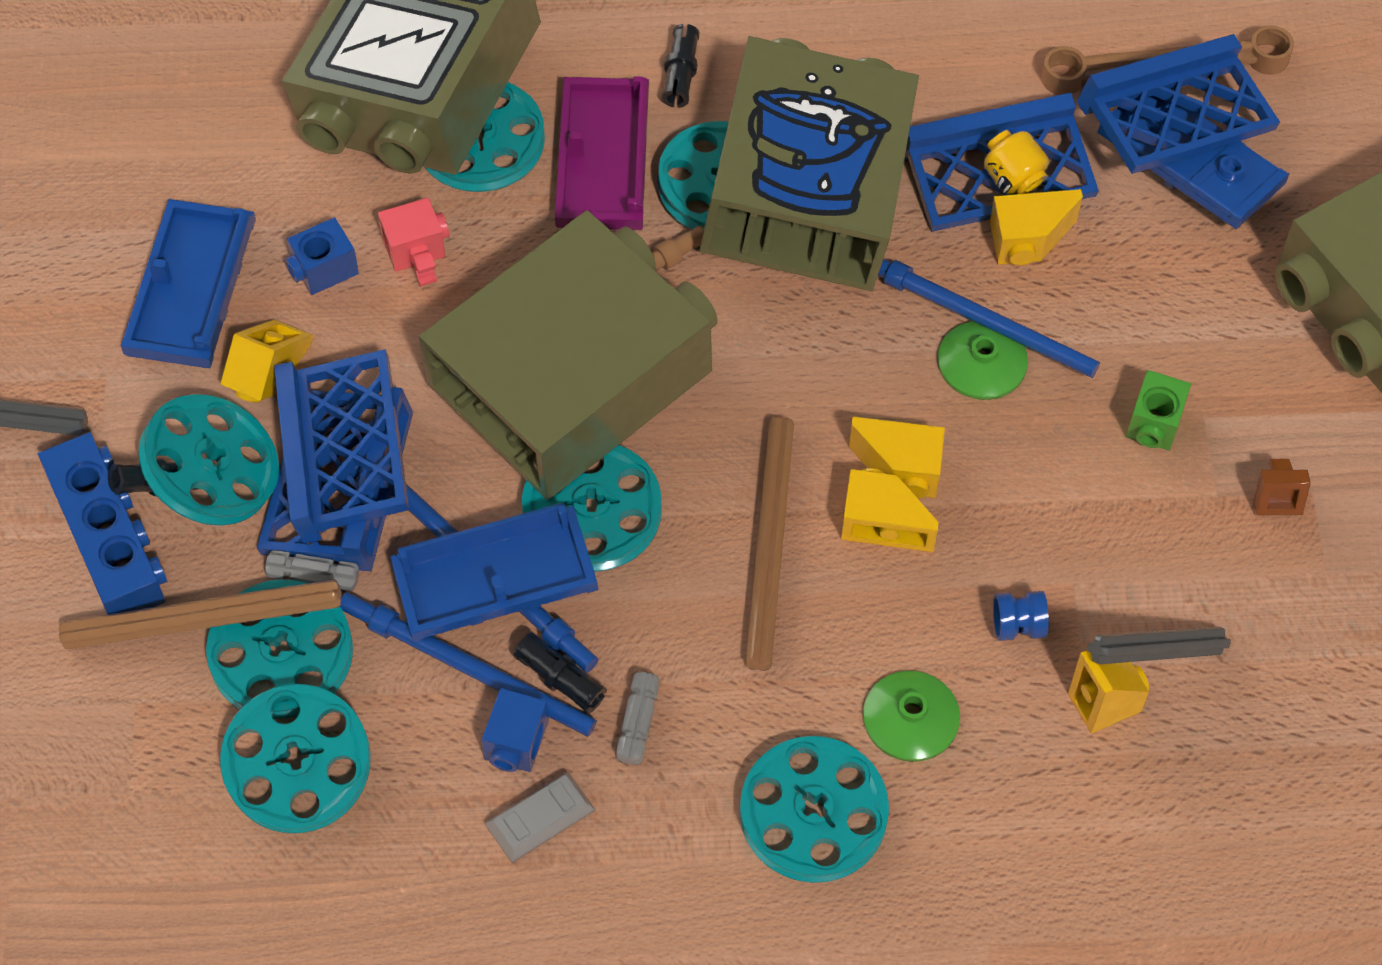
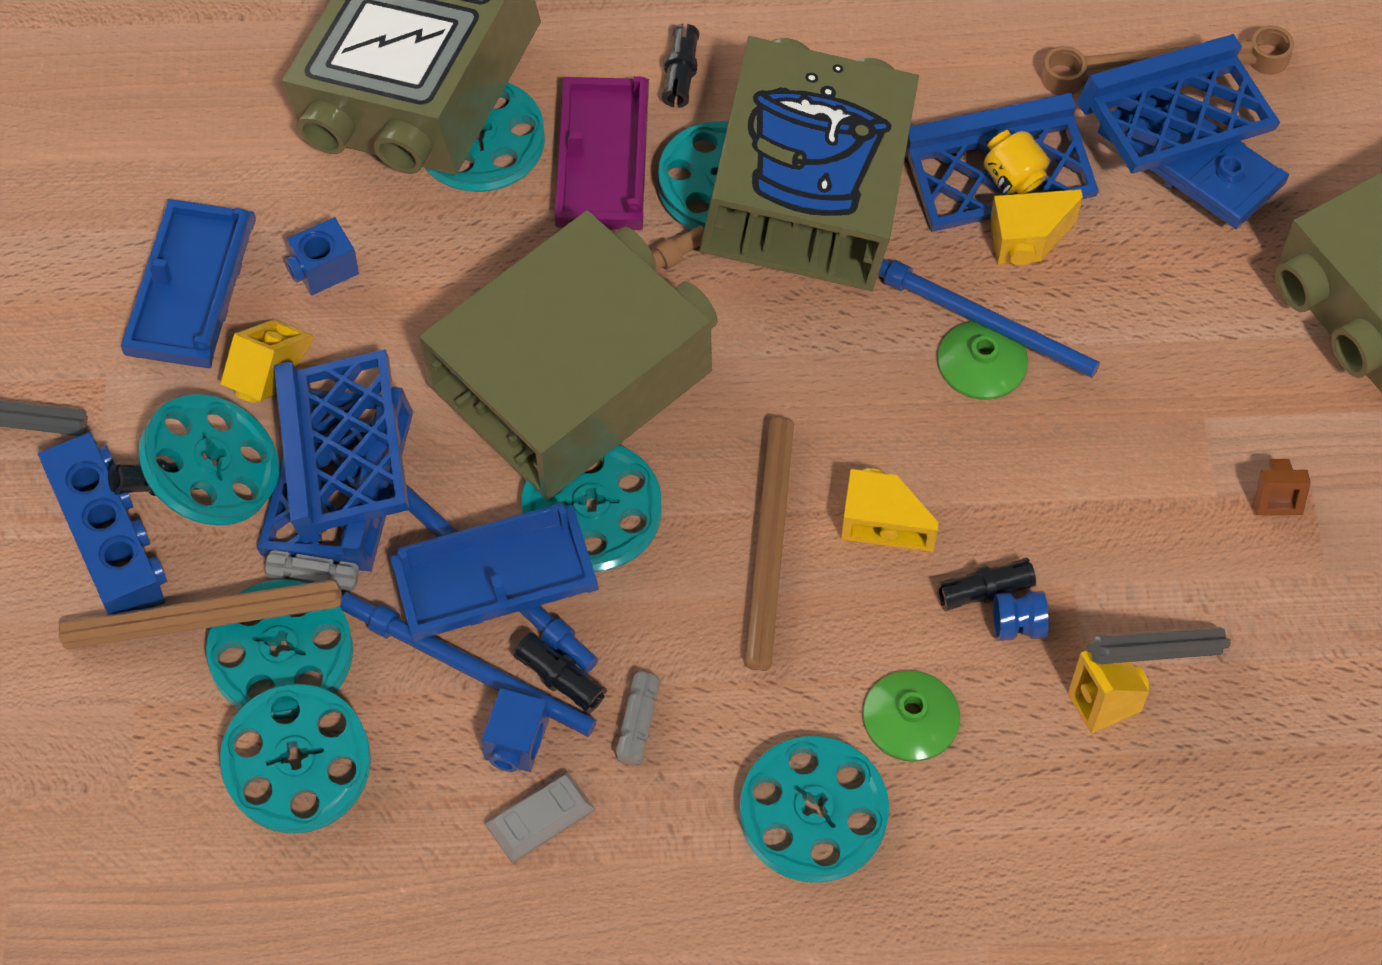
(414, 238): coral brick -> none
(901, 450): yellow slope -> none
(986, 583): none -> black pin
(1161, 395): bright green brick -> none

